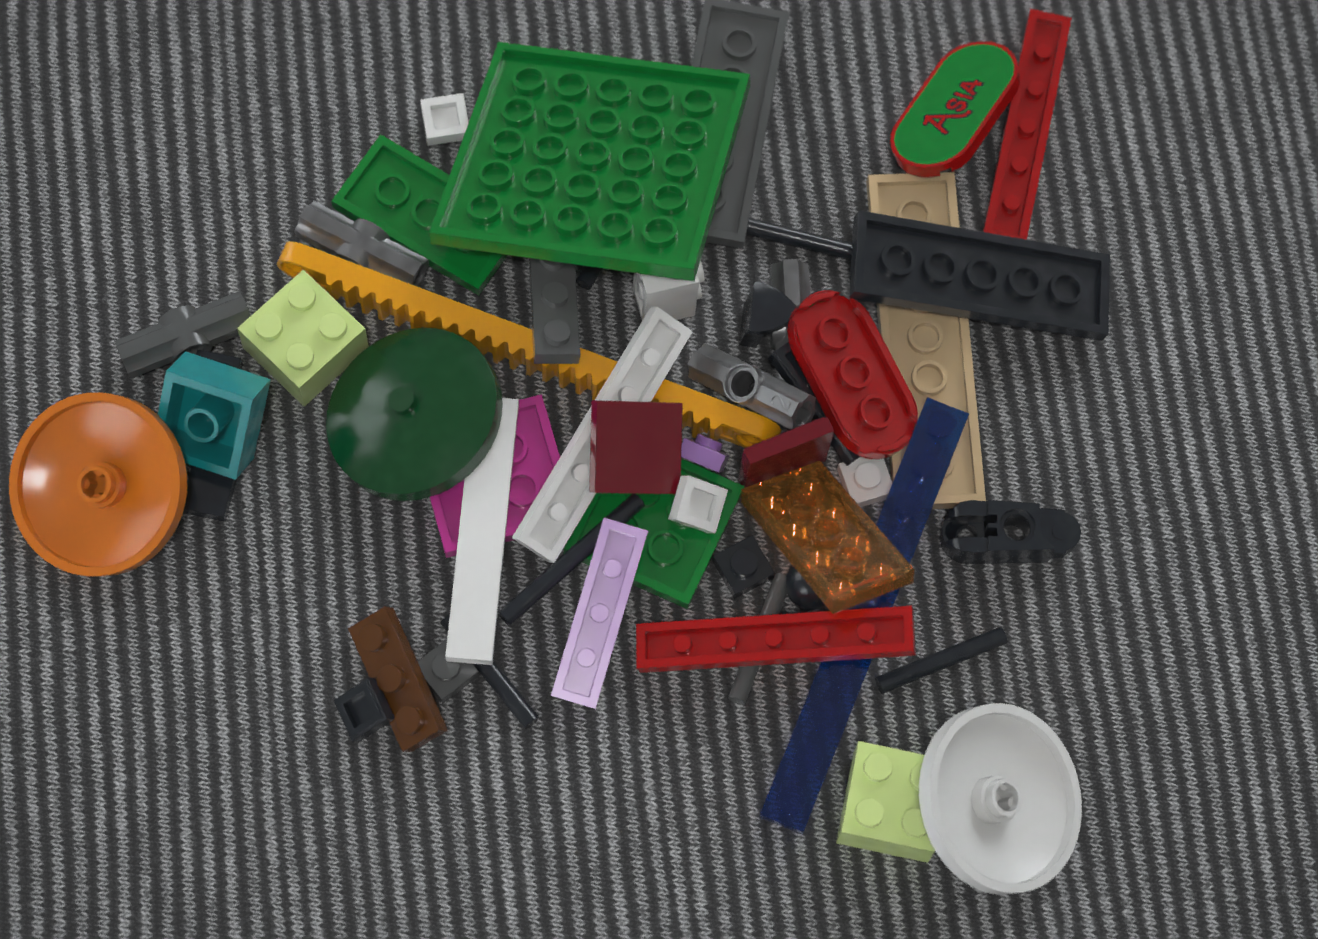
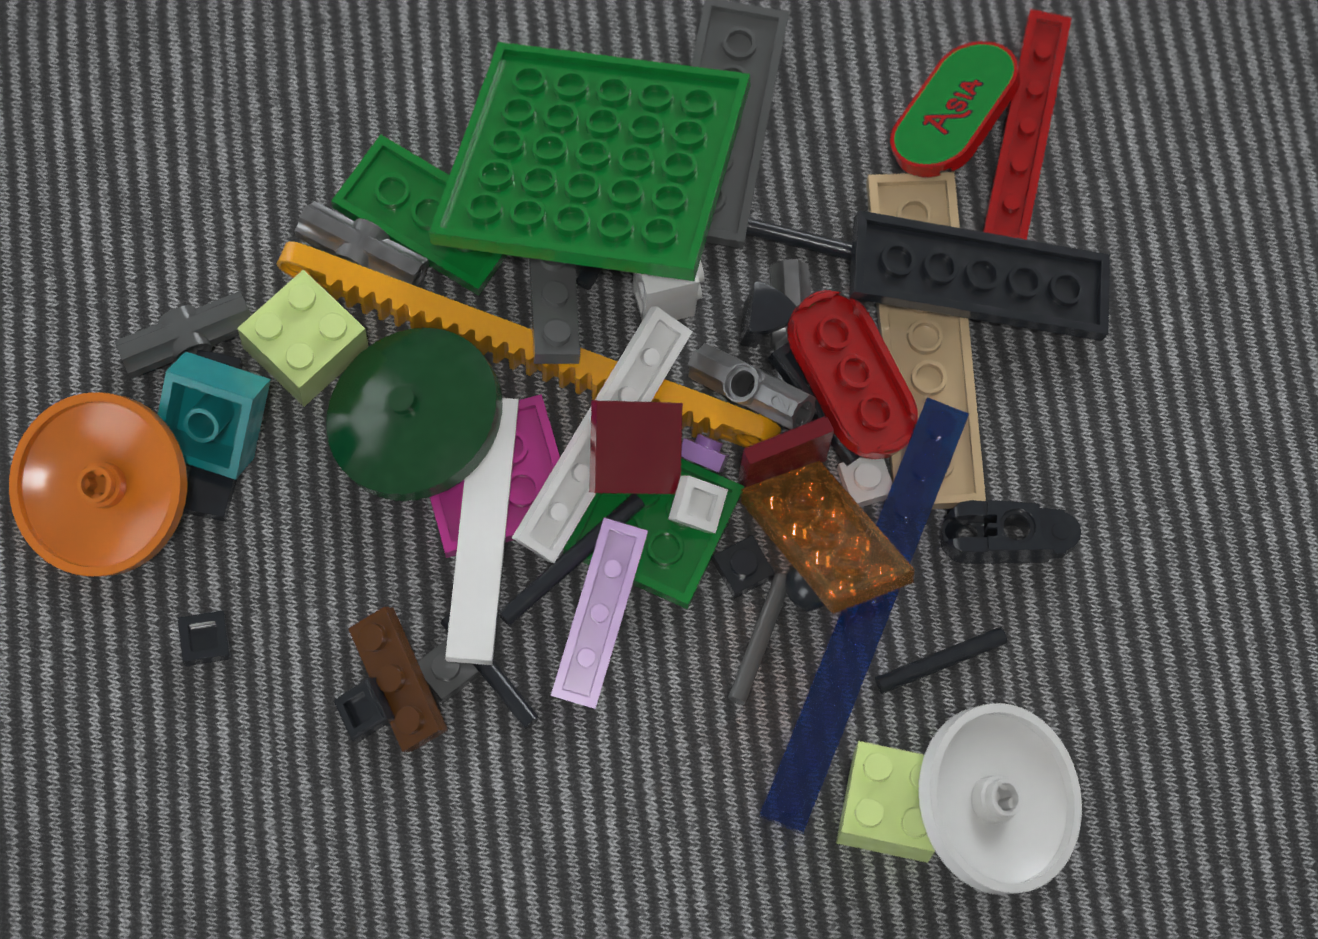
(204, 638): none -> black plate
(444, 118): white plate -> none
(775, 639): red plate -> none

